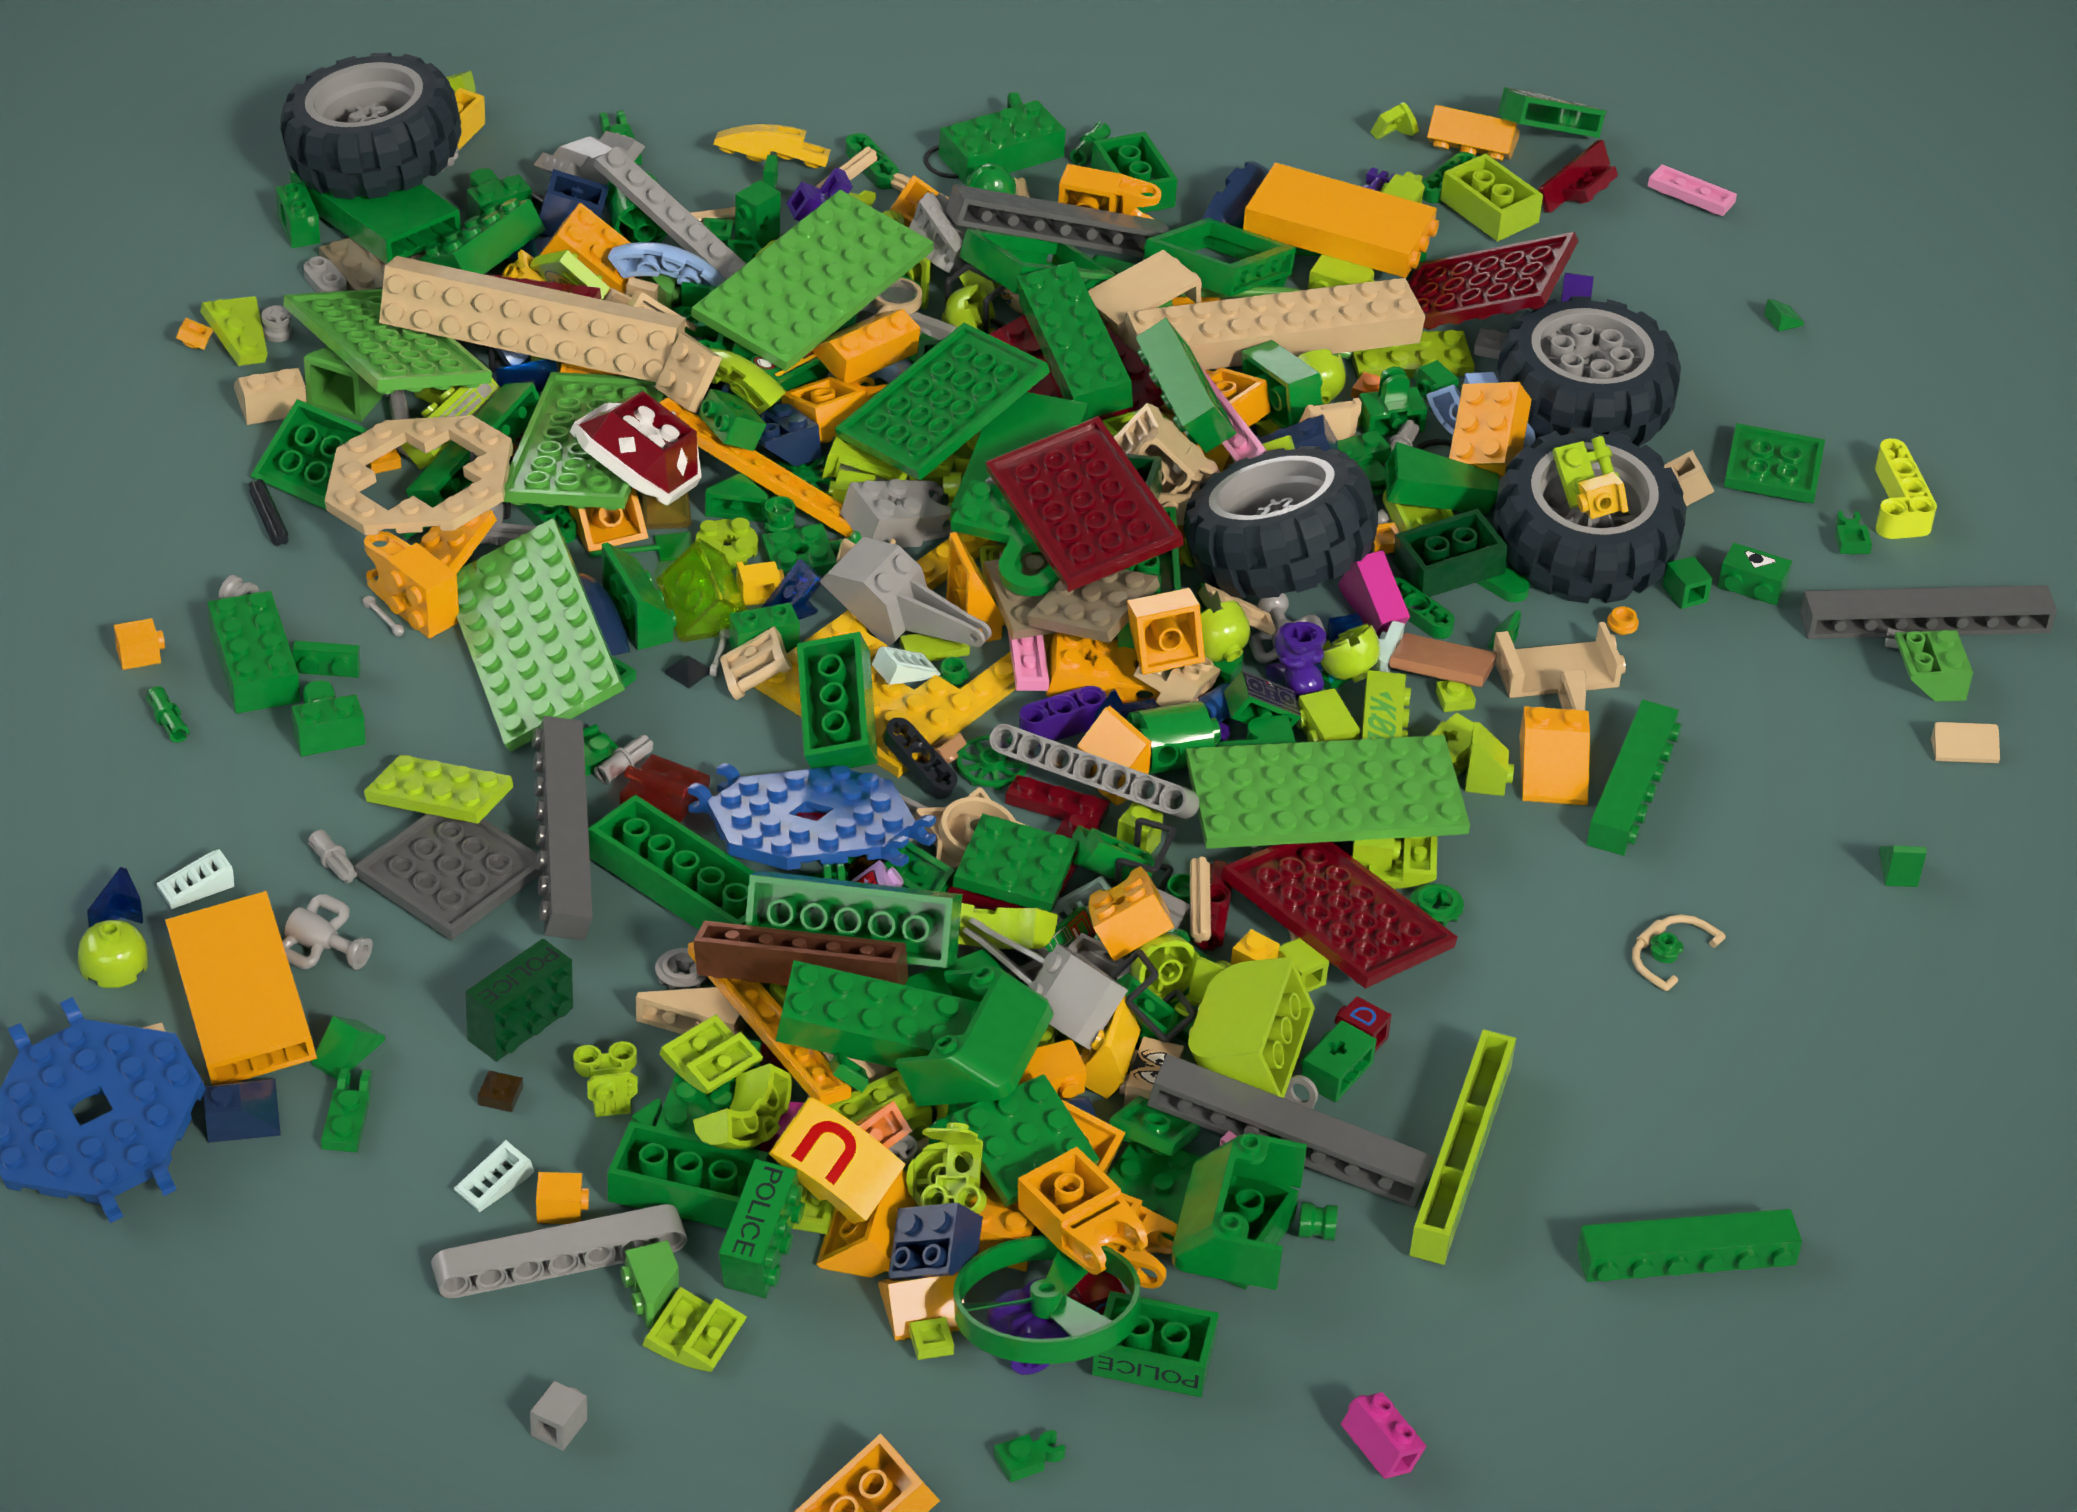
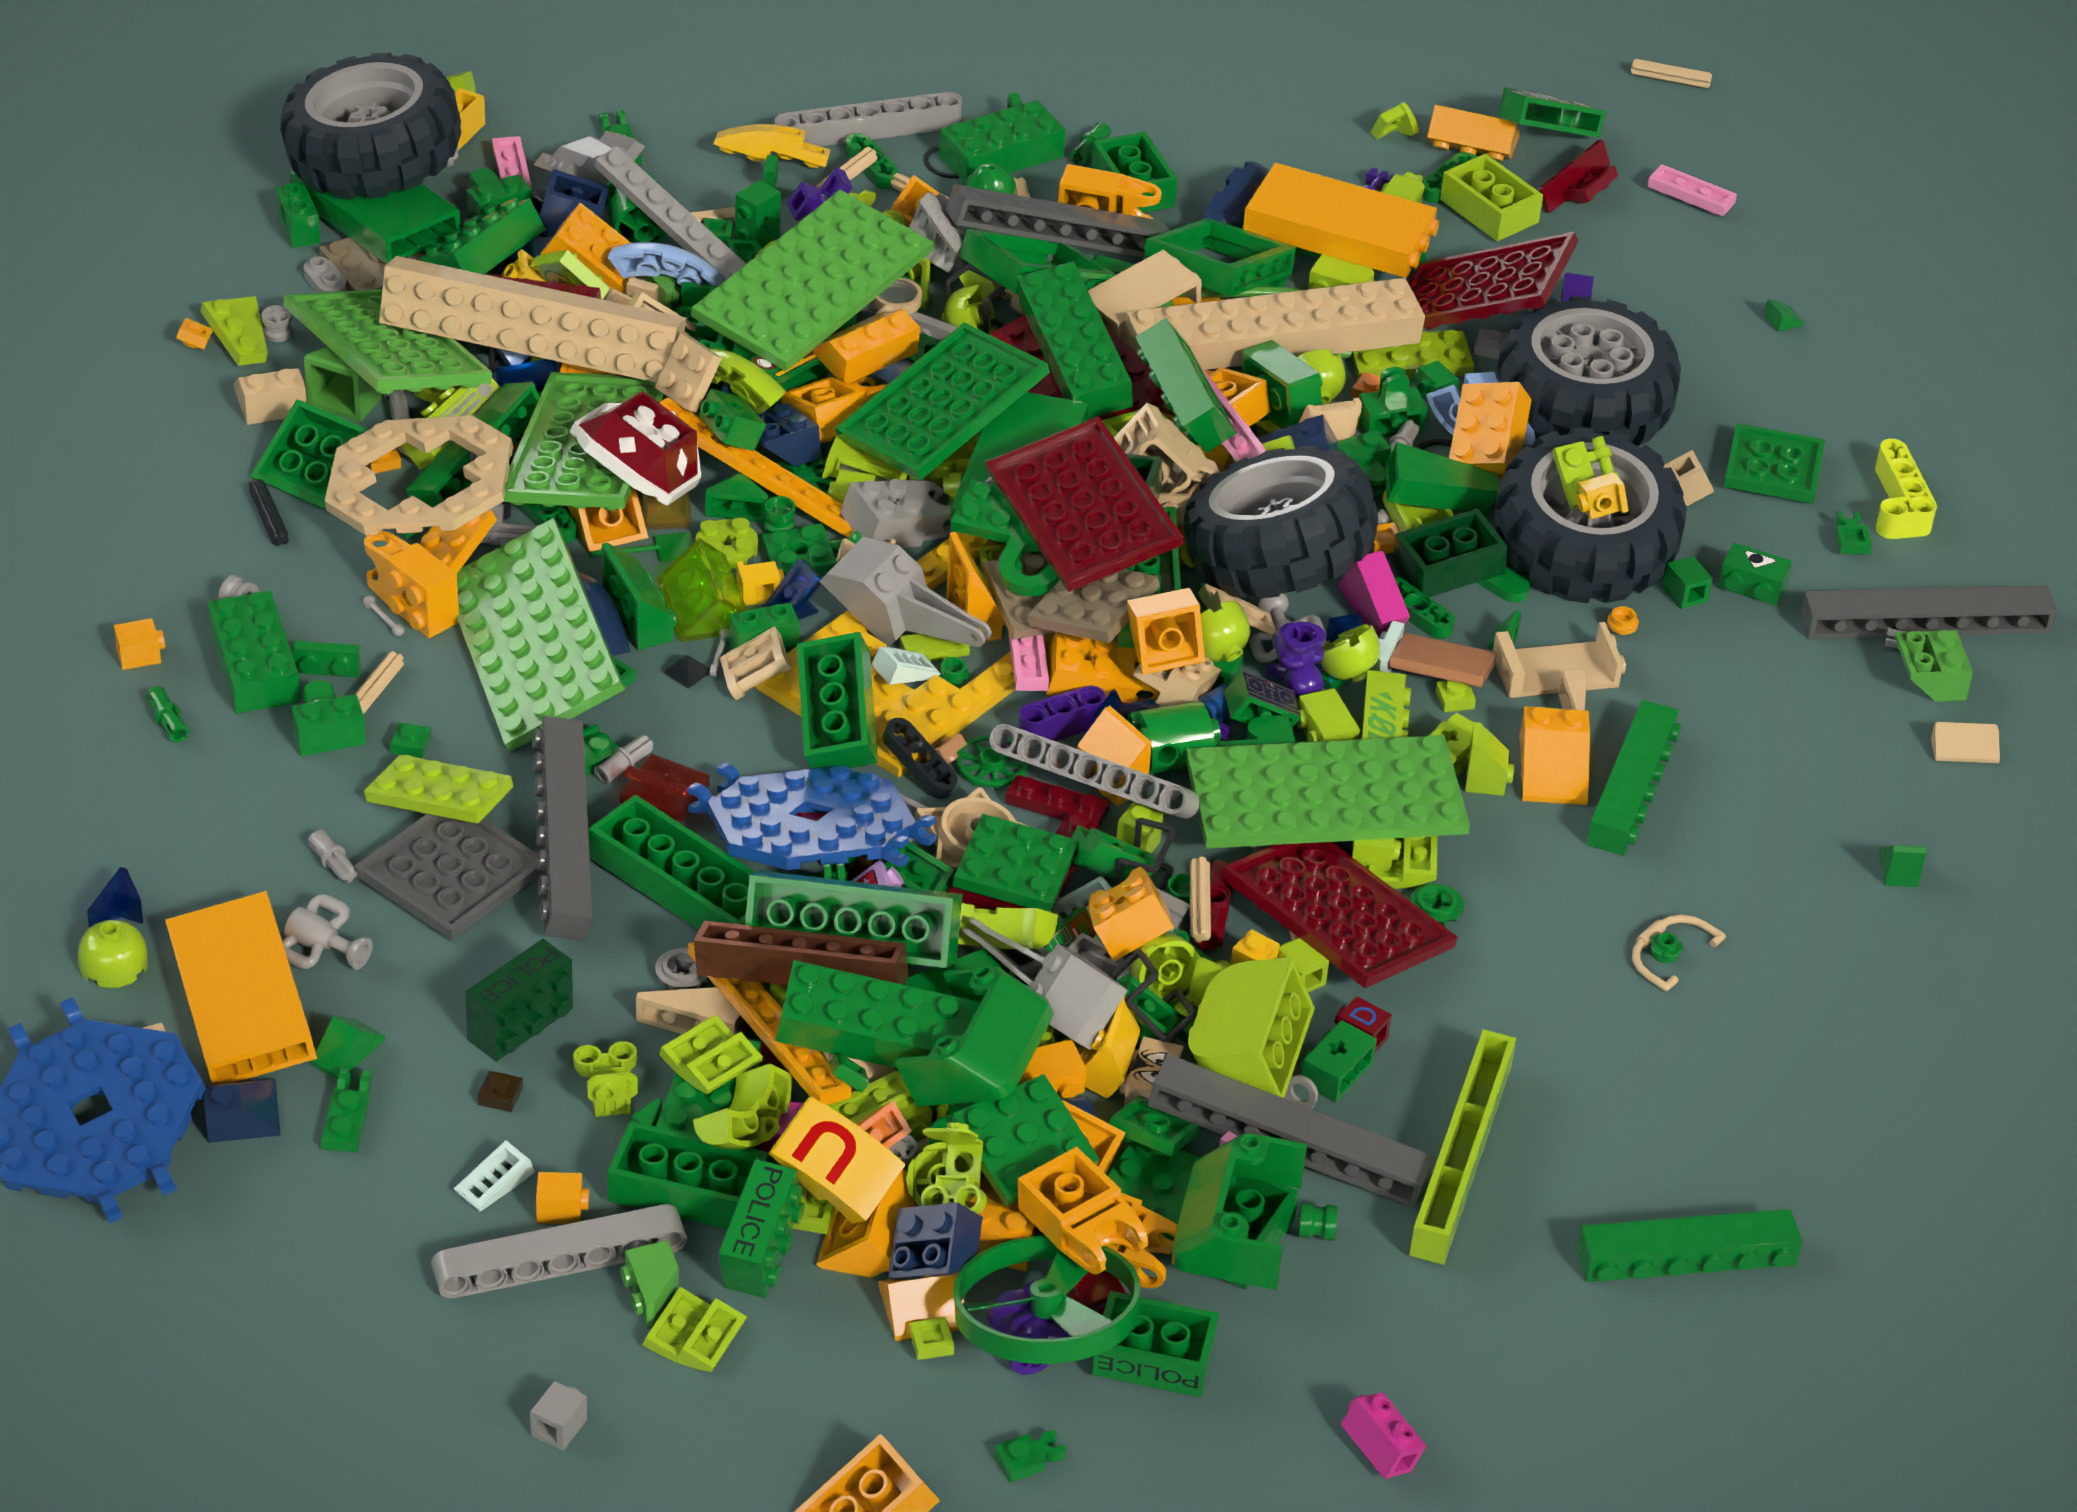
(207, 874): light aqua slope -> none
(379, 679): none -> tan axle
(410, 740): none -> green plate
(510, 158): none -> bright pink plate
(876, 118): none -> light grey beam
(1671, 73): none -> tan axle

